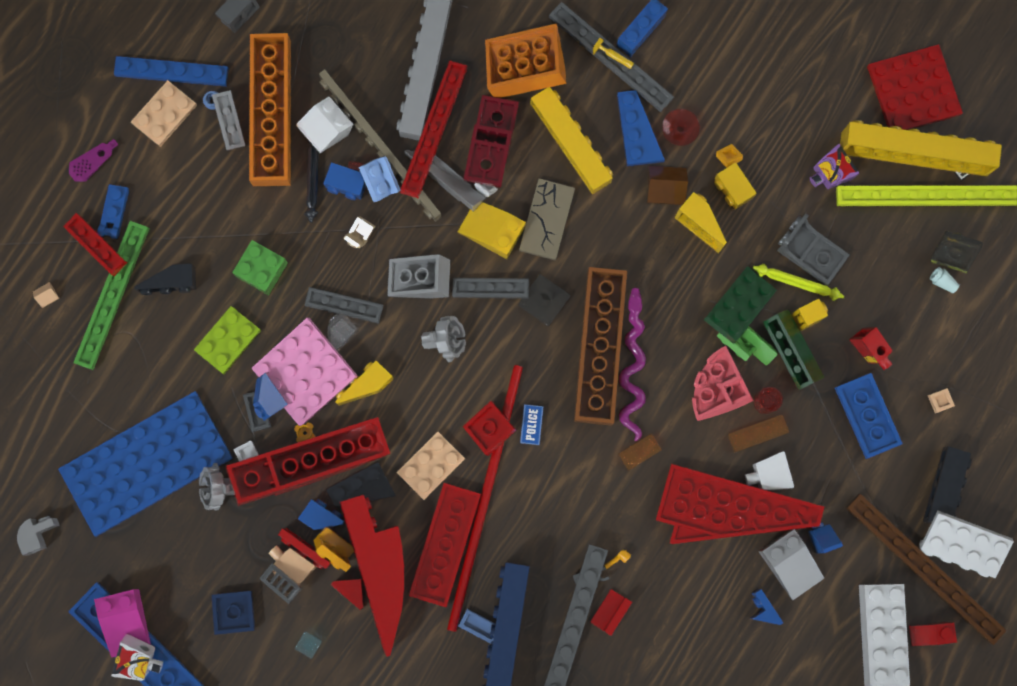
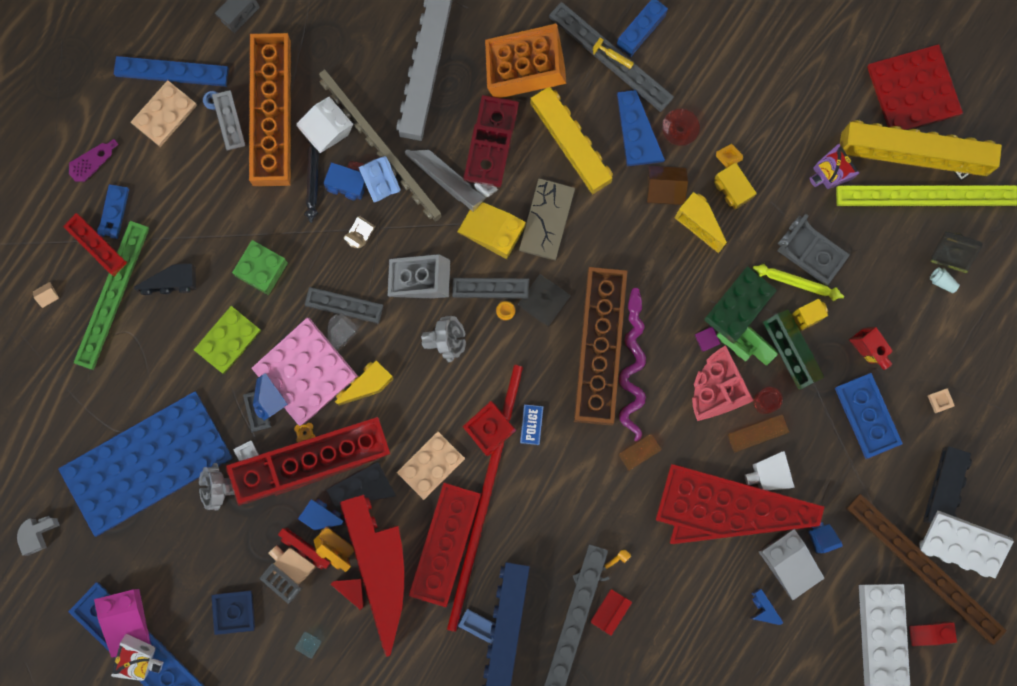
(433, 129): red tile -> none
(505, 310): none -> light orange plate
(707, 339): none -> magenta tile

